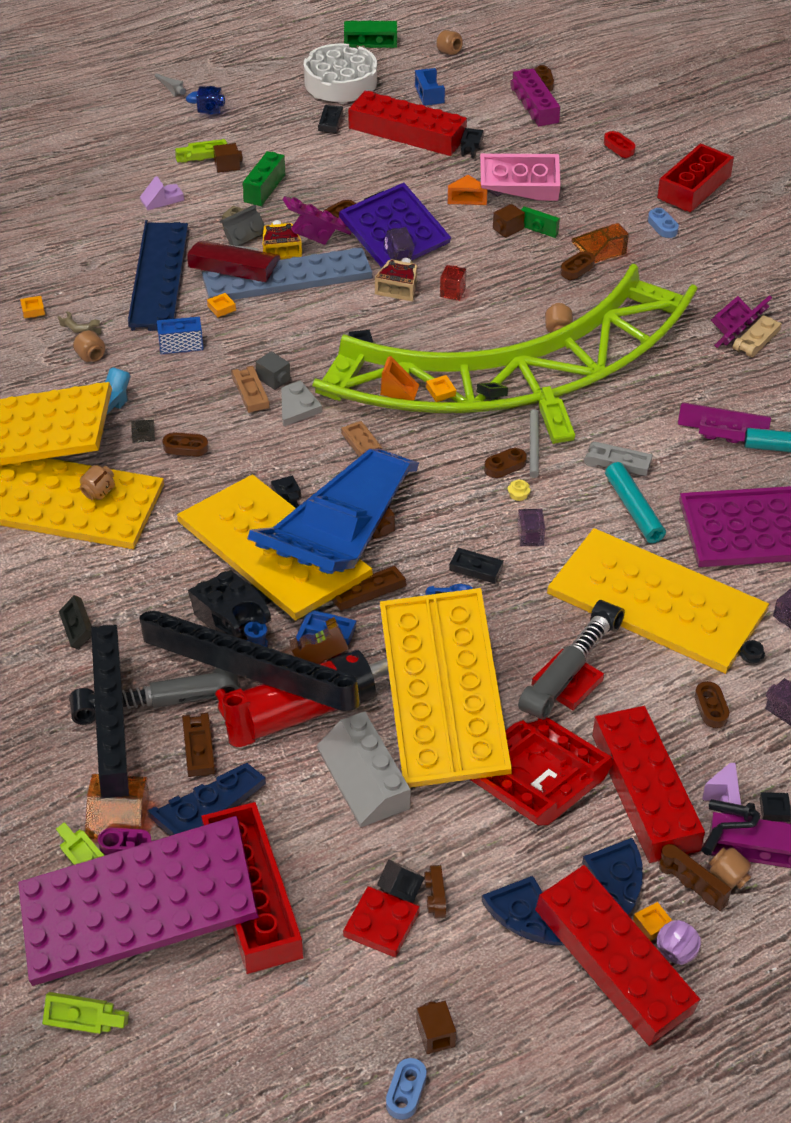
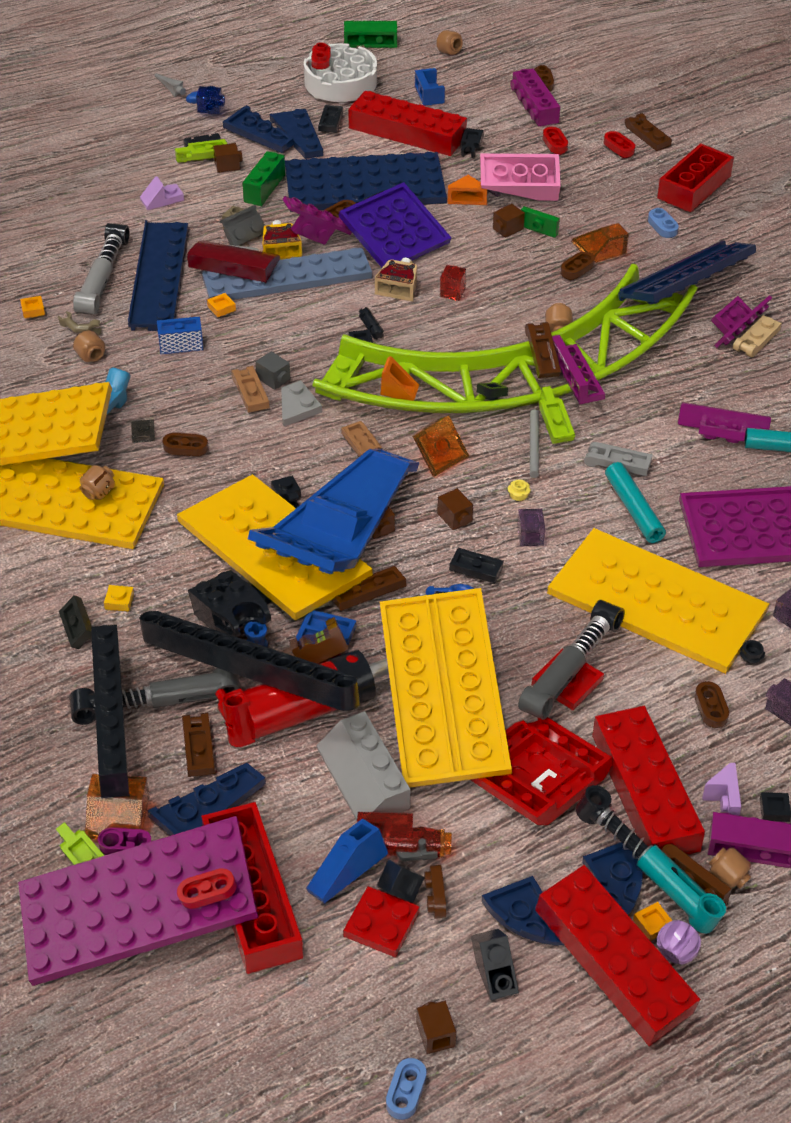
(82, 1013): lime hinge -> none
(88, 298): none -> light grey piece
(119, 598): none -> yellow plate
(207, 887): none -> red plate
(216, 136): none -> black axle
(252, 127): none -> dark blue wing
(299, 126): none -> dark blue wing
(321, 56): none -> red plate
(349, 858): none -> blue slope
(355, 178): none -> dark blue plate
(371, 323): none -> black axle
(399, 244): clear purple brick -> none
(409, 841): none -> clear red plate
(440, 445): none -> clear orange slope
(441, 388): light orange plate -> none
(455, 509): none -> reddish brown brick
(495, 963): none -> black slope
(505, 462): reddish brown plate -> none
(543, 350): none -> reddish brown plate
(555, 140): none -> red plate
(574, 376): none -> magenta fence
(648, 132): none -> reddish brown plate
(686, 272): none -> dark blue plate
(703, 908): none -> teal piece
(749, 813): black piece -> none

